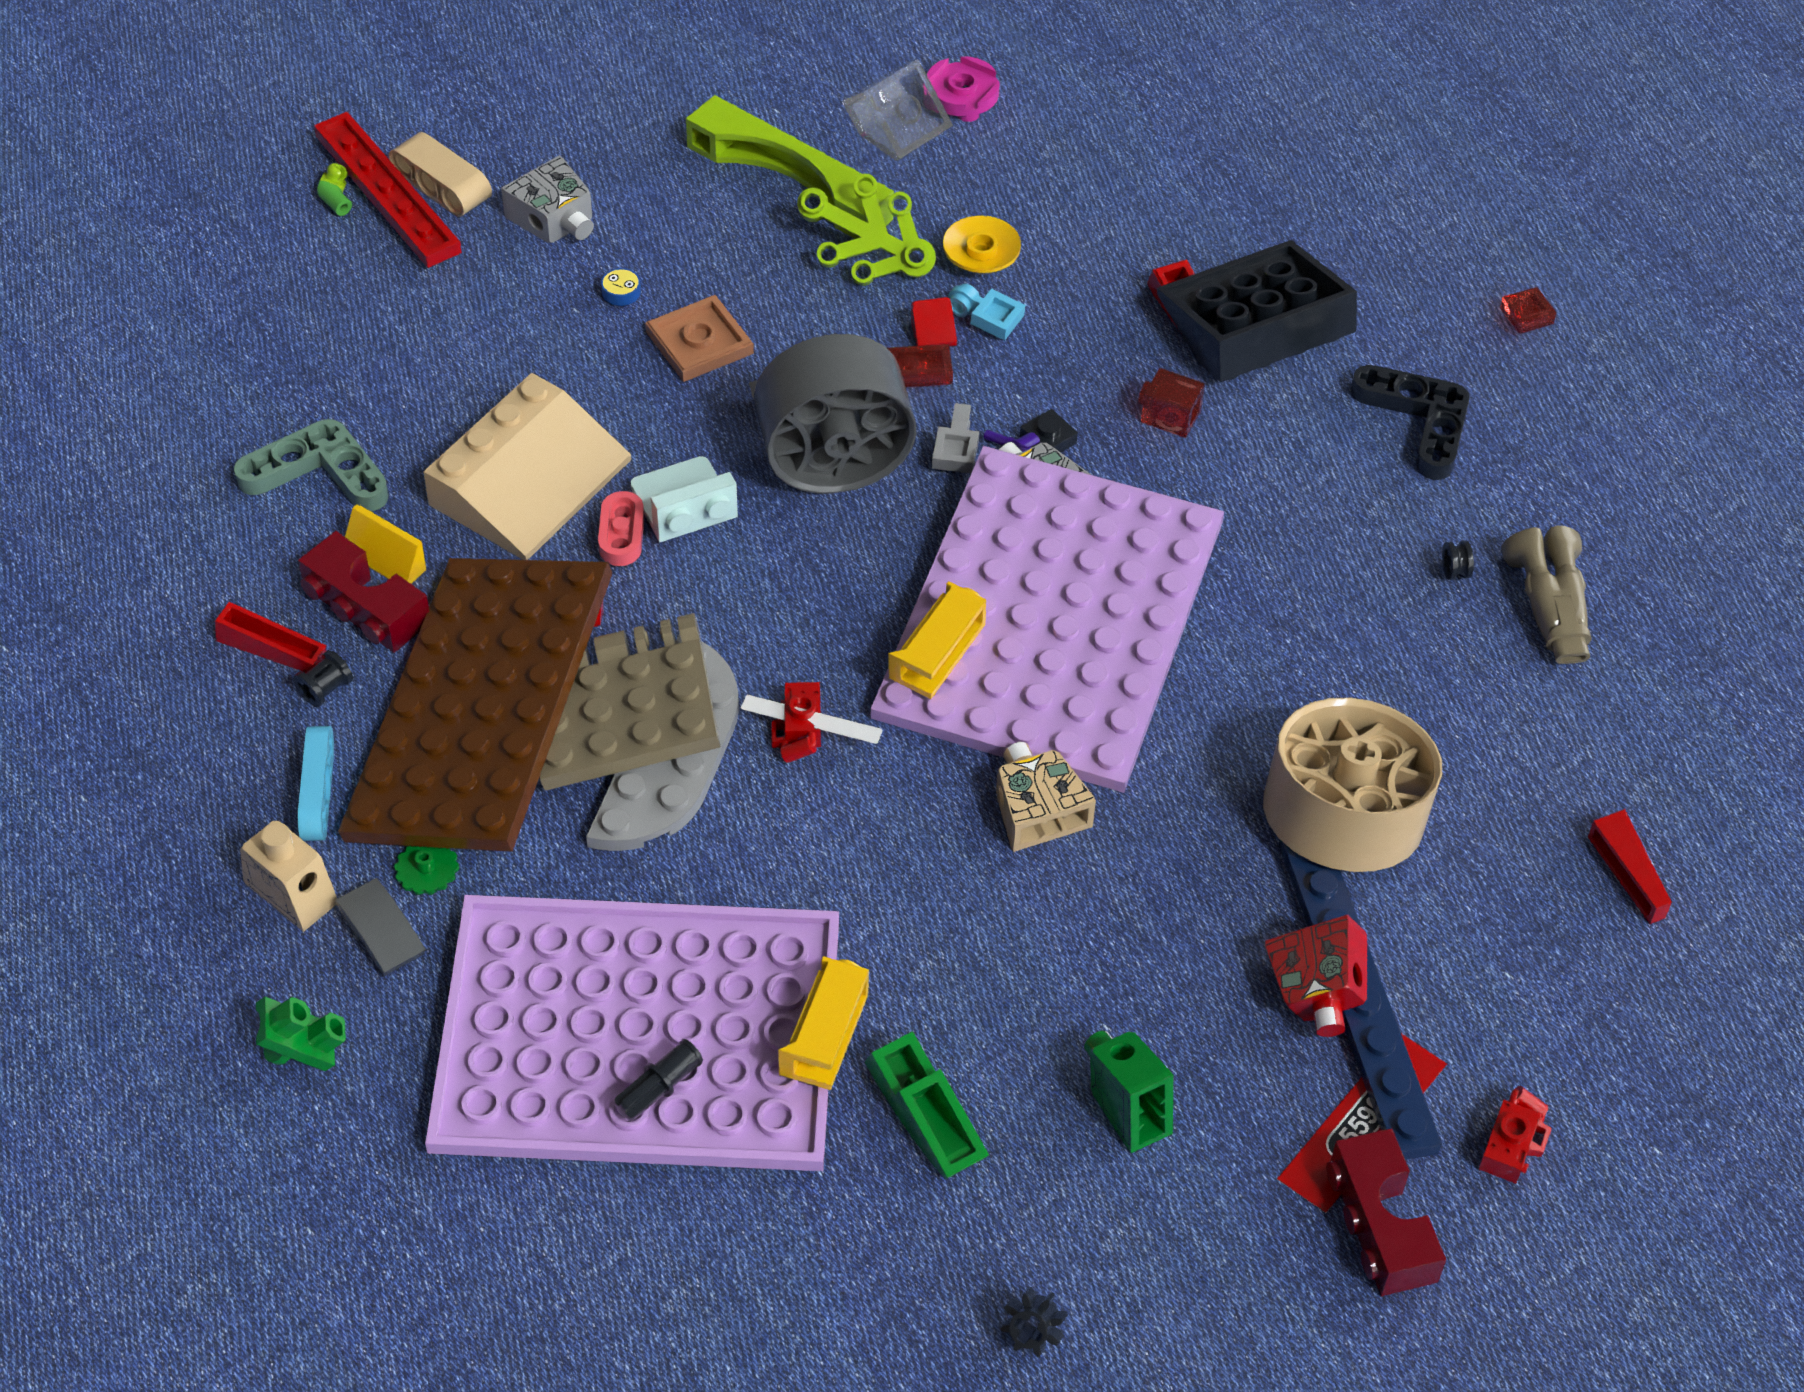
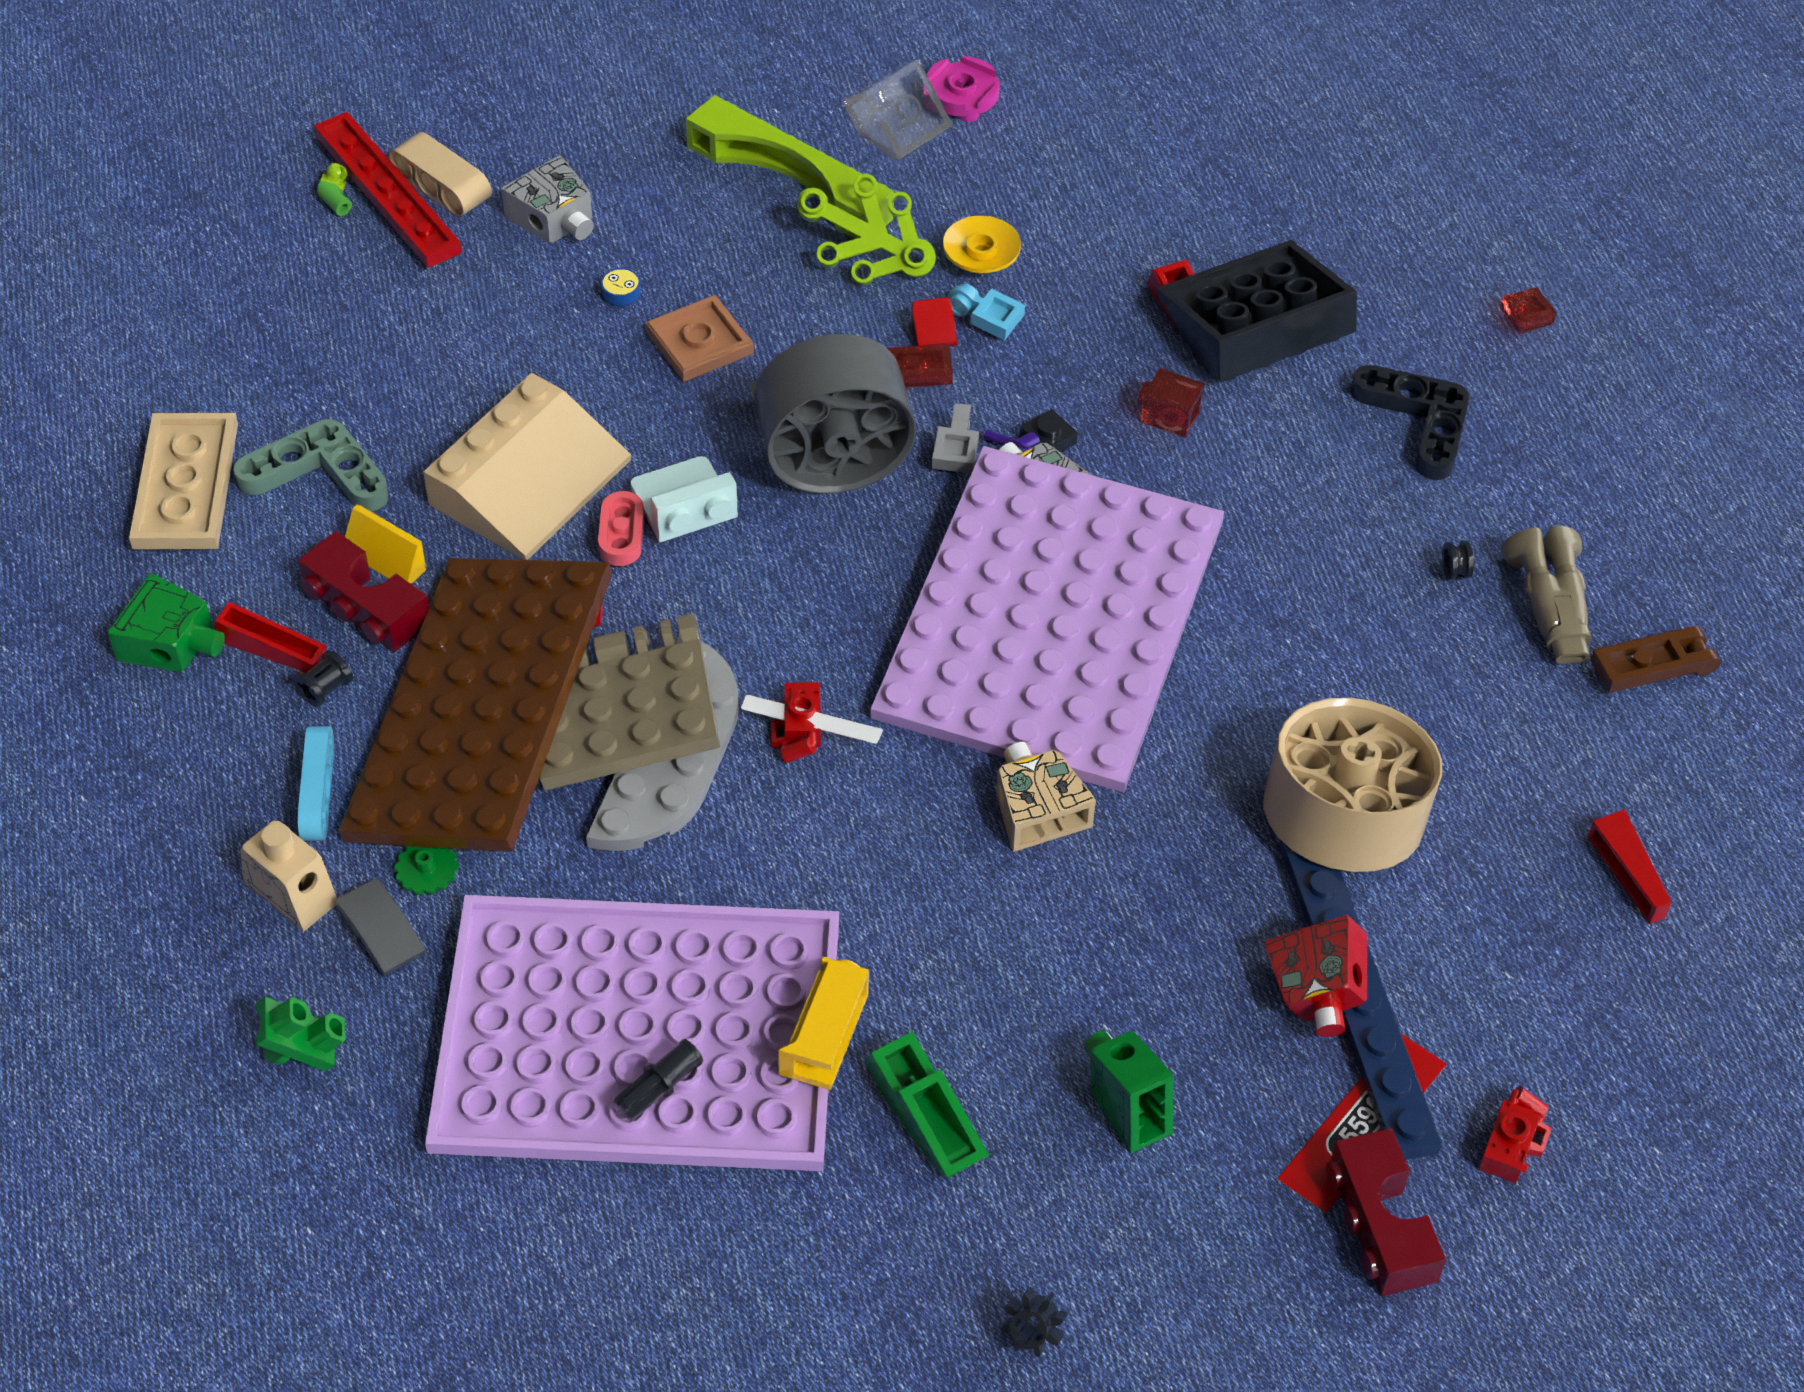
(164, 627): none -> green torso
(184, 481): none -> tan plate
(939, 641): yellow window -> none
(1654, 659): none -> reddish brown plate

